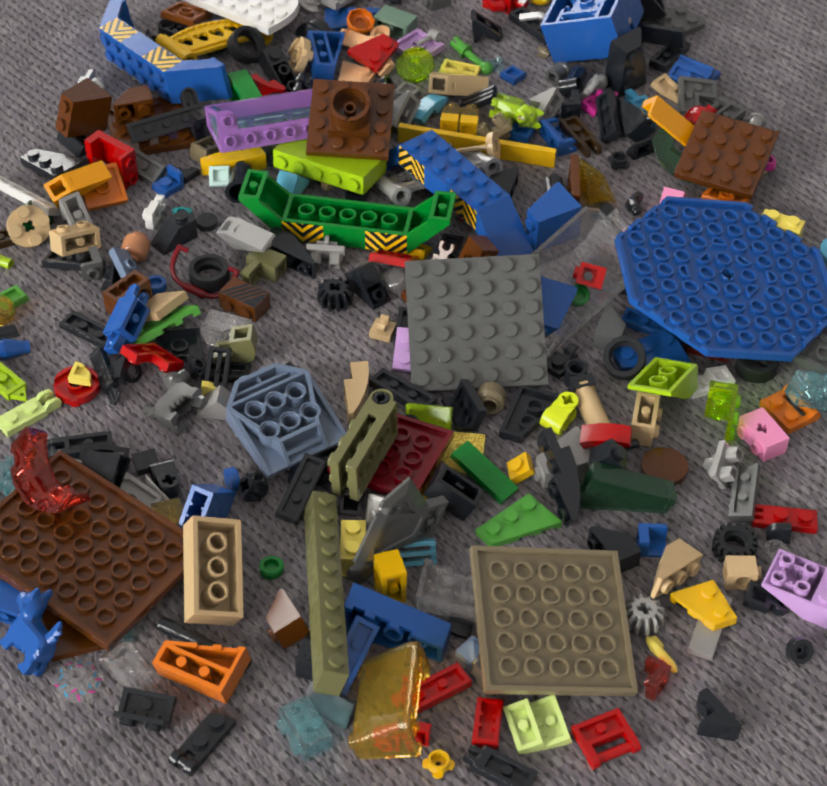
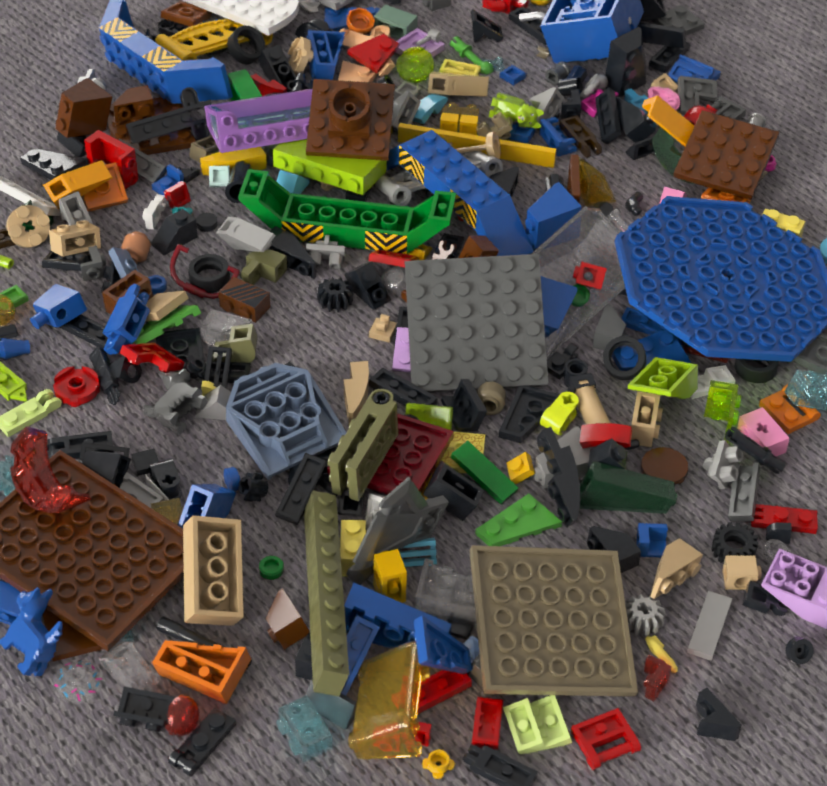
(57, 307): none -> blue torso
(80, 375): light yellow tile -> none
(177, 195): none -> red tile
(182, 716): none -> clear red hair
(439, 648): none -> blue wing
(480, 98): black tile -> none
(618, 160): black plate -> none
(667, 95): none -> bright pink arm
(706, 604): yellow wing -> none
(761, 454): none -> black pin

